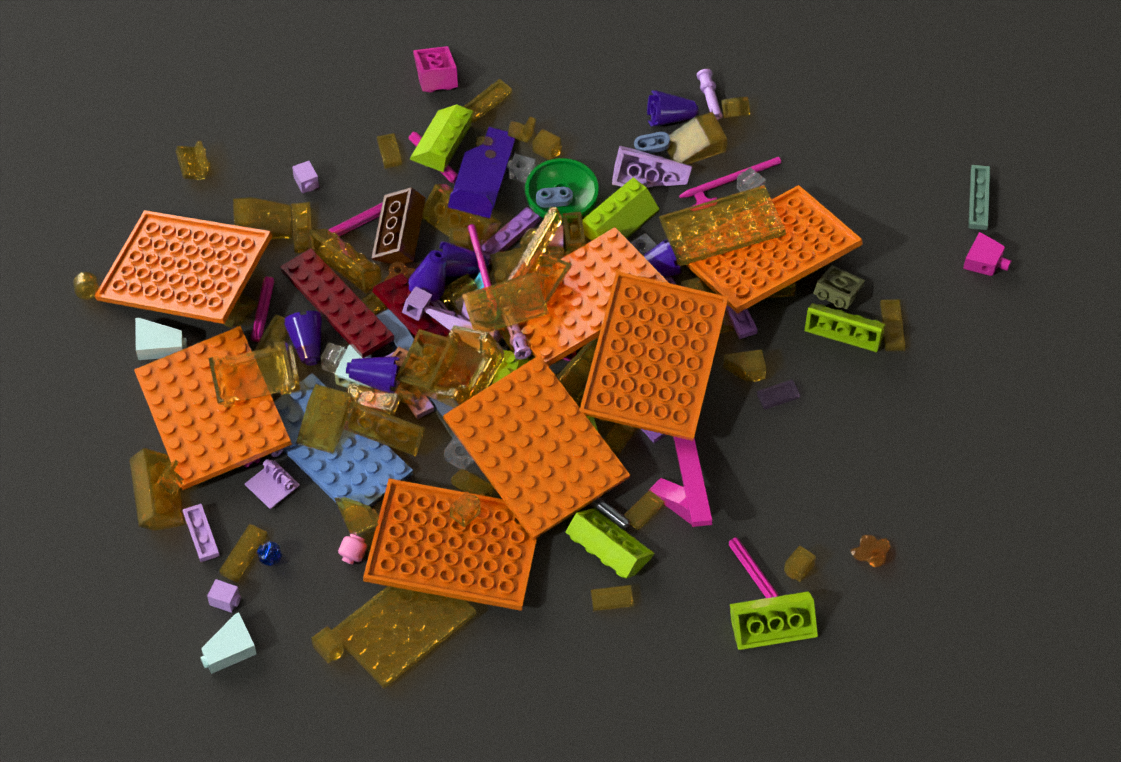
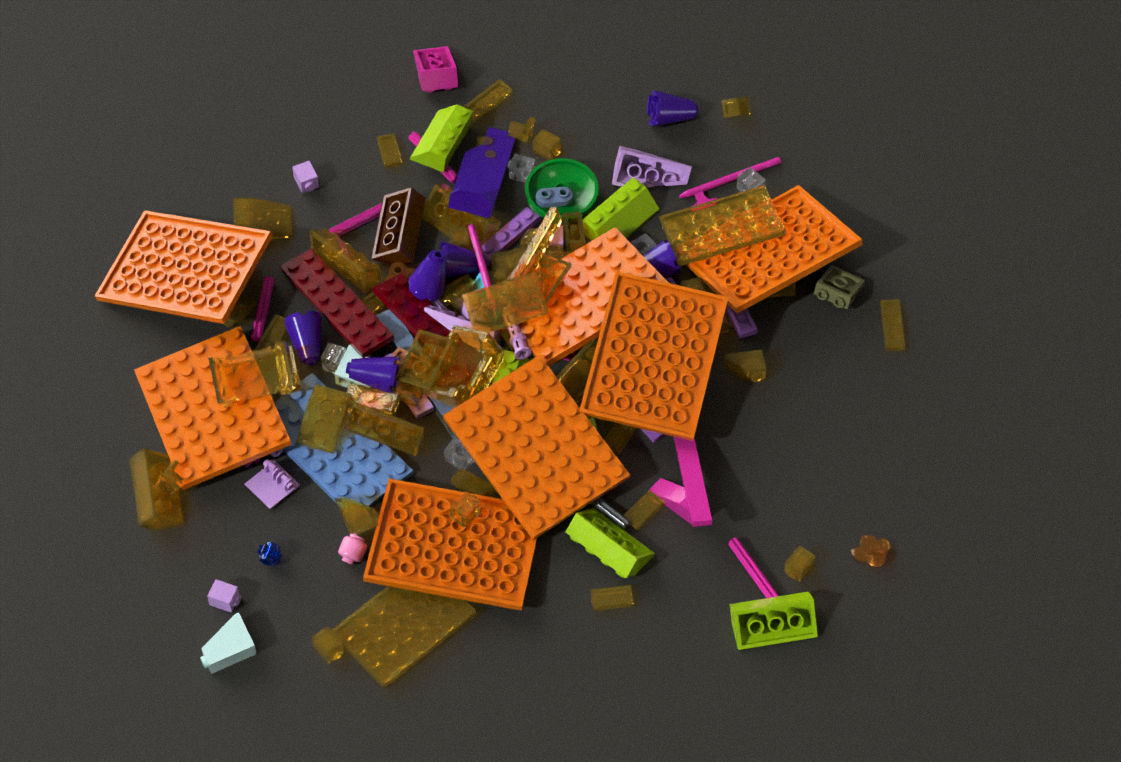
(85, 285): clear yellow head -> none
(157, 340): light aqua slope -> none
(193, 161): clear yellow bracket -> none
(201, 533): lavender plate -> none
(243, 553): clear yellow plate -> none
(301, 226): clear yellow plate -> none
(416, 303): lavender brick -> none
(652, 142): sand blue plate -> none
(697, 140): clear yellow slope -> none
(708, 88): lavender pin -> none
(778, 394): clear purple tile -> none
(844, 327): lime slope -> none
(979, 197): sand green plate -> none
(986, 256): dark pink torso -> none

